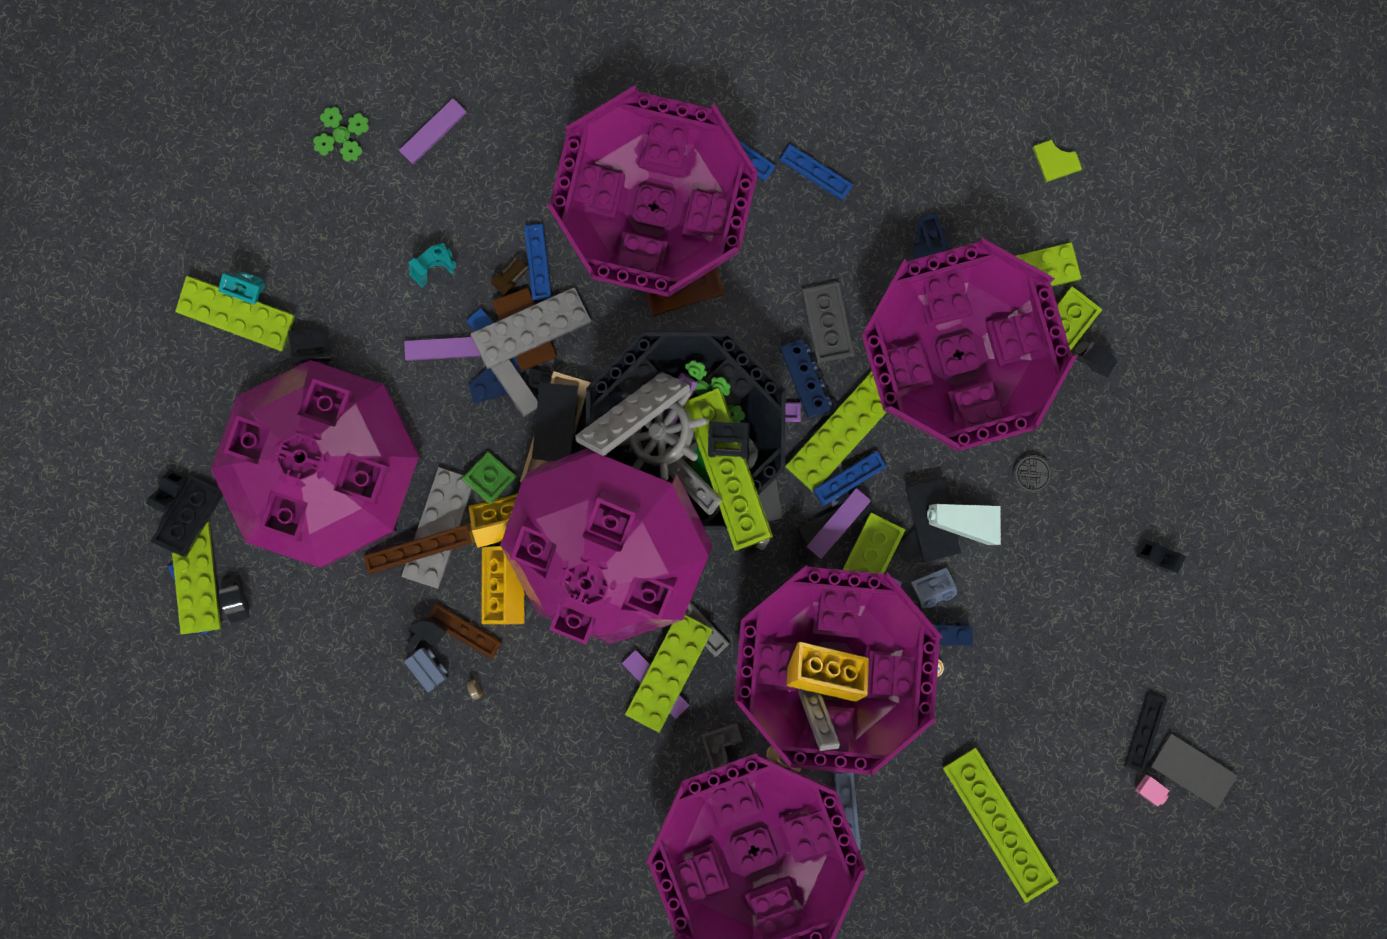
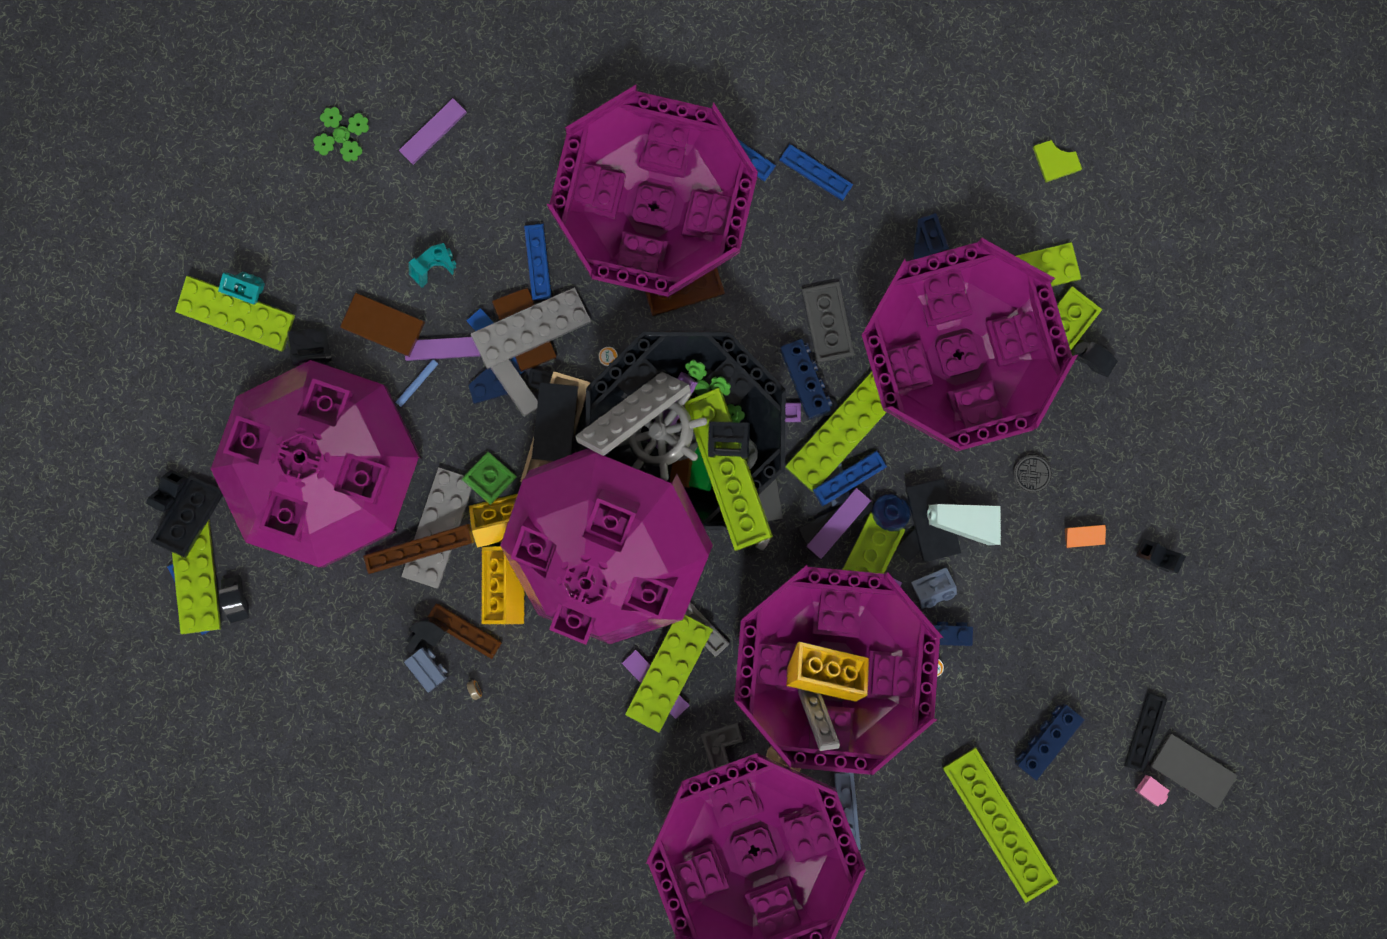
(382, 324): none -> reddish brown tile
(416, 383): none -> medium blue bar
(507, 279): dark brown piece -> none
(607, 355): none -> white tile
(695, 485): light grey tile -> none
(891, 513): none -> dark blue tile
(1049, 741): none -> dark blue brick
(1085, 536): none -> orange slope

